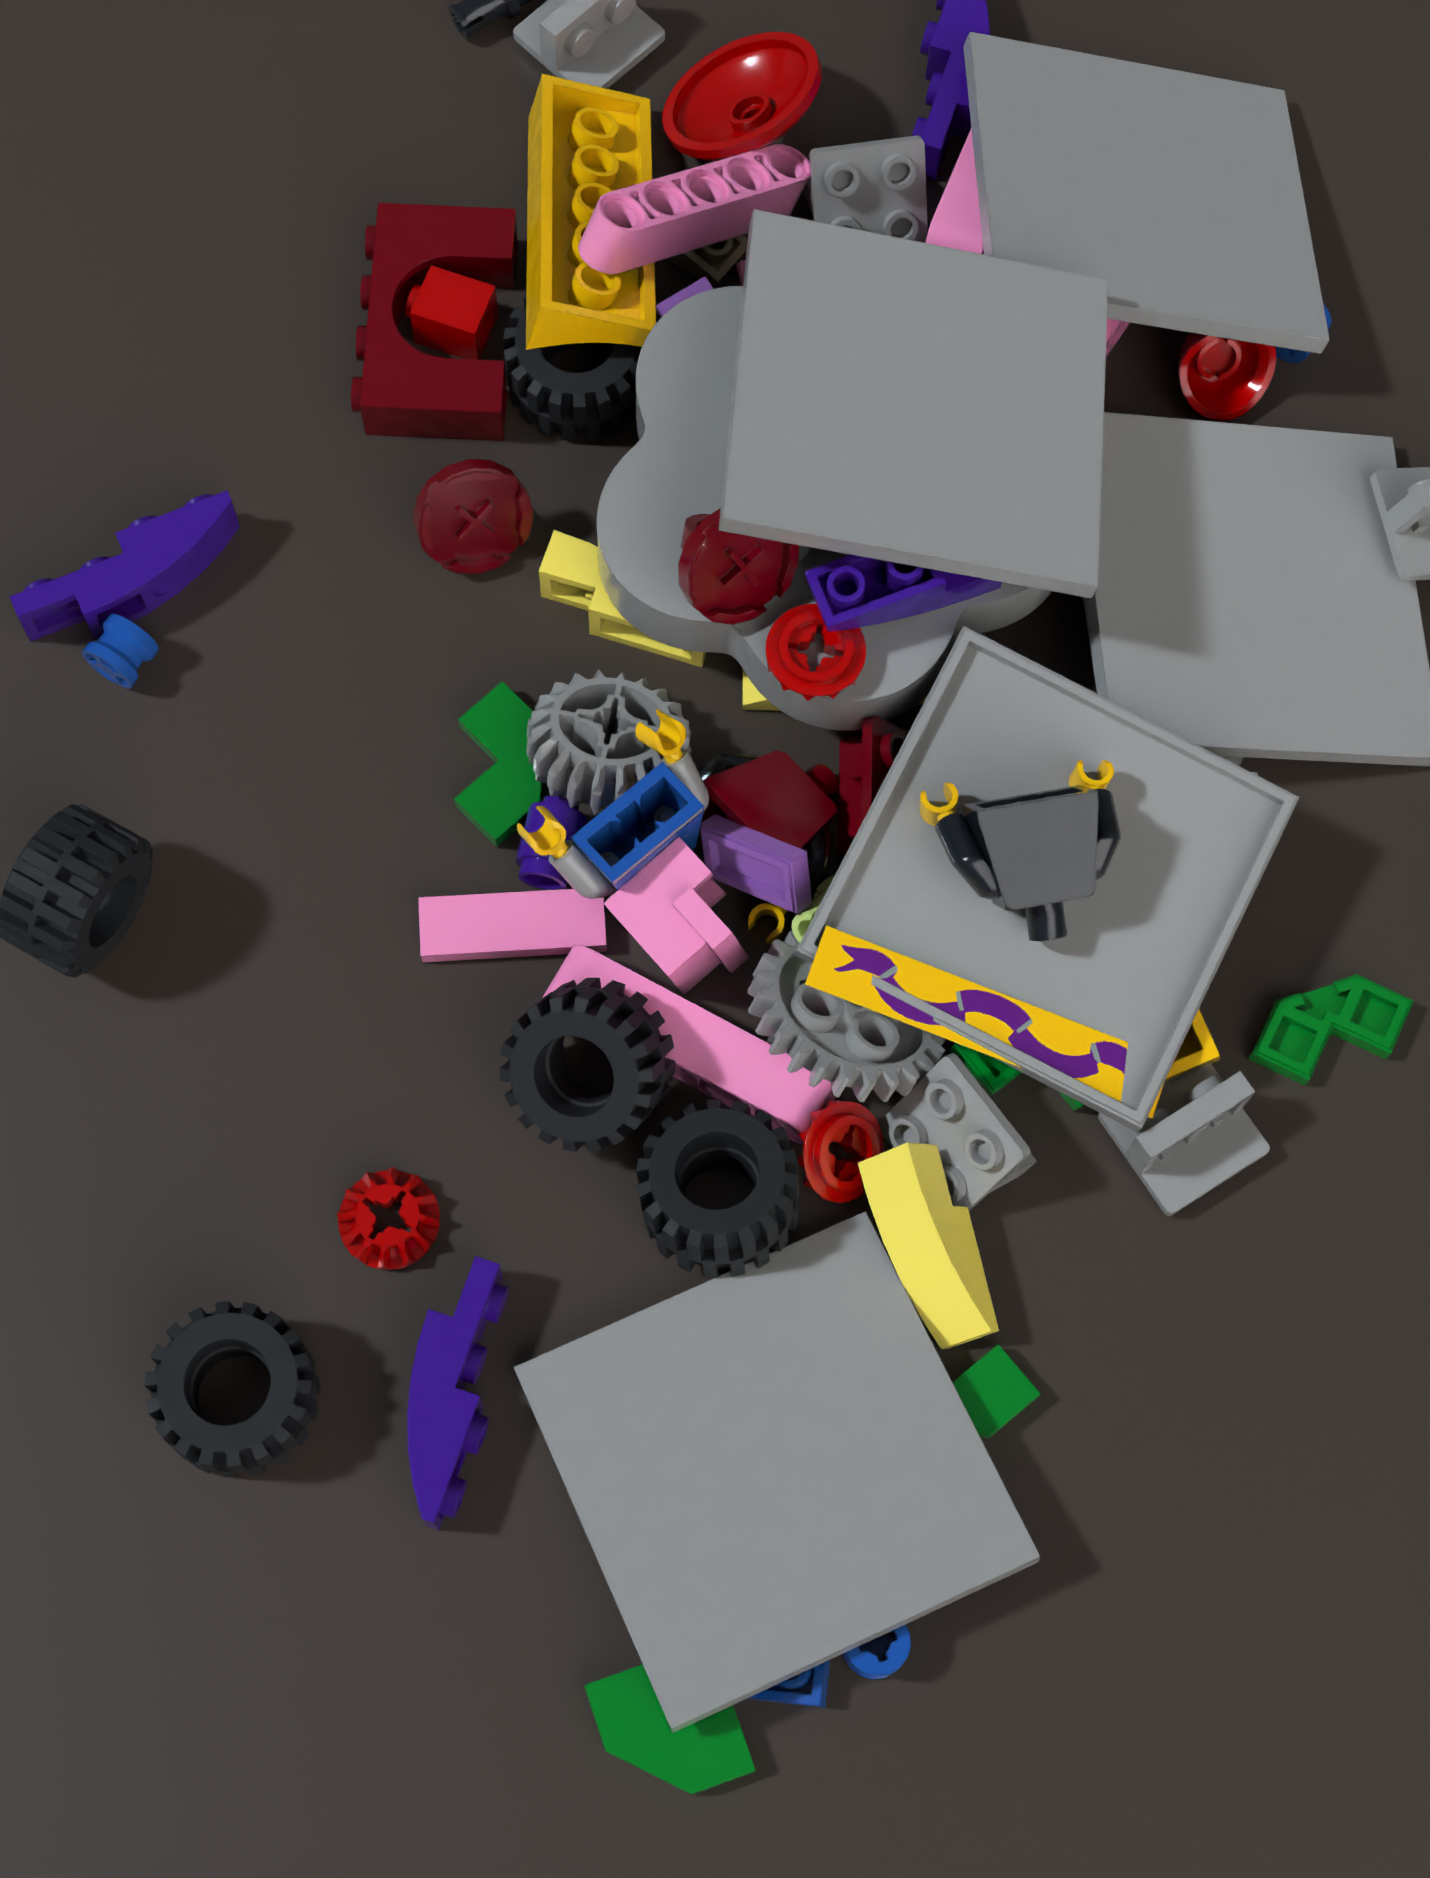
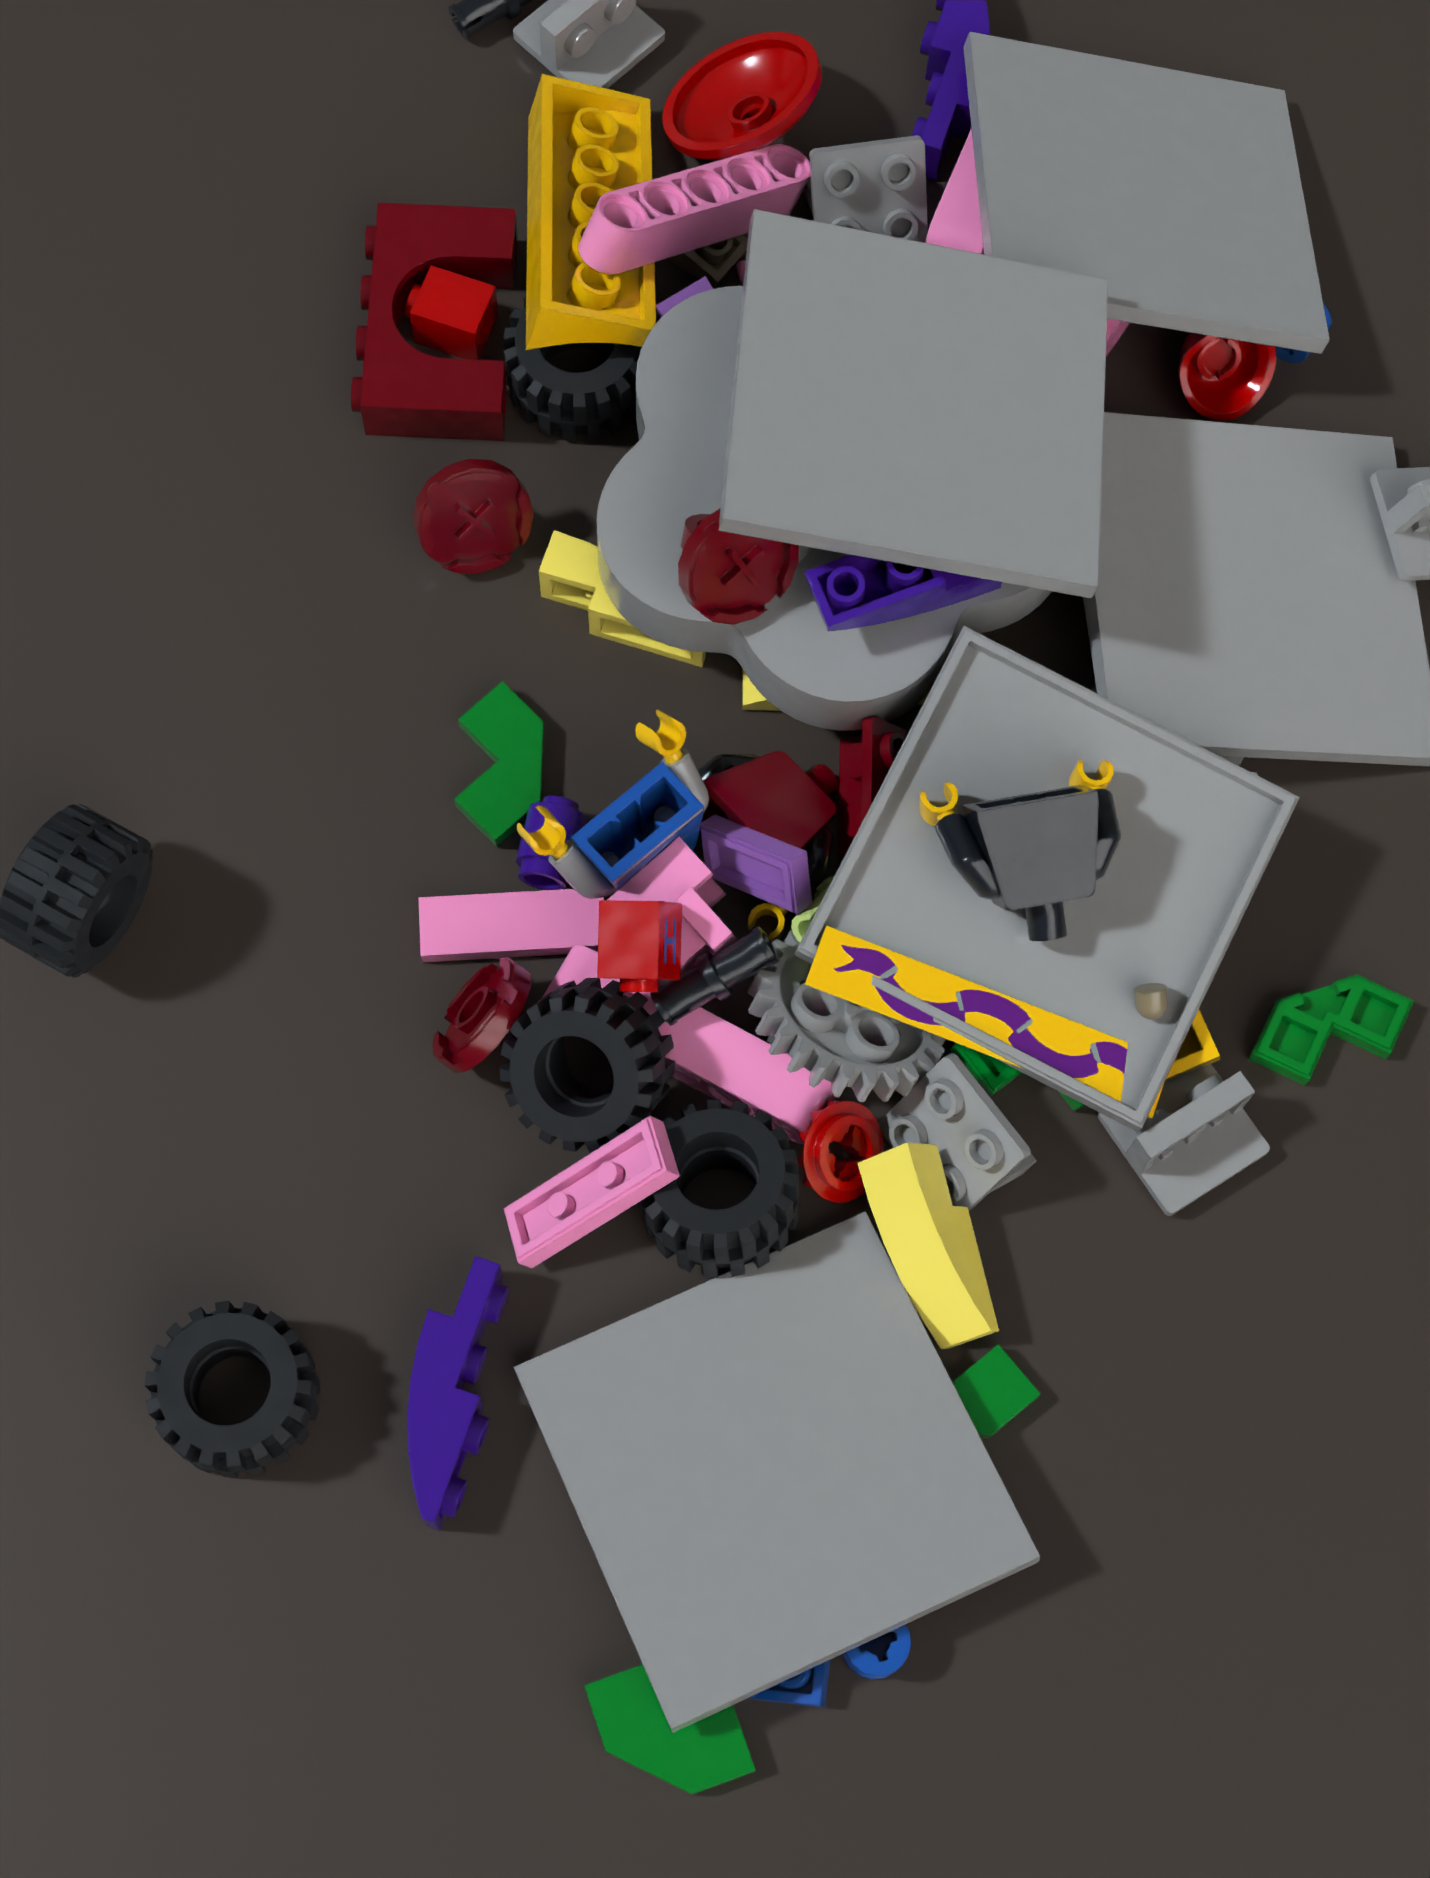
(120, 651): blue wheel -> none
(156, 564): dark purple slope -> none
(393, 1247): red gear -> none
(482, 1014): none -> dark red tile
(572, 734): light grey gear -> none
(591, 1192): none -> bright pink tile
(639, 943): none -> red brick
(715, 976): none -> black pin
(795, 632): red gear -> none
(1151, 1000): none -> dark tan piece

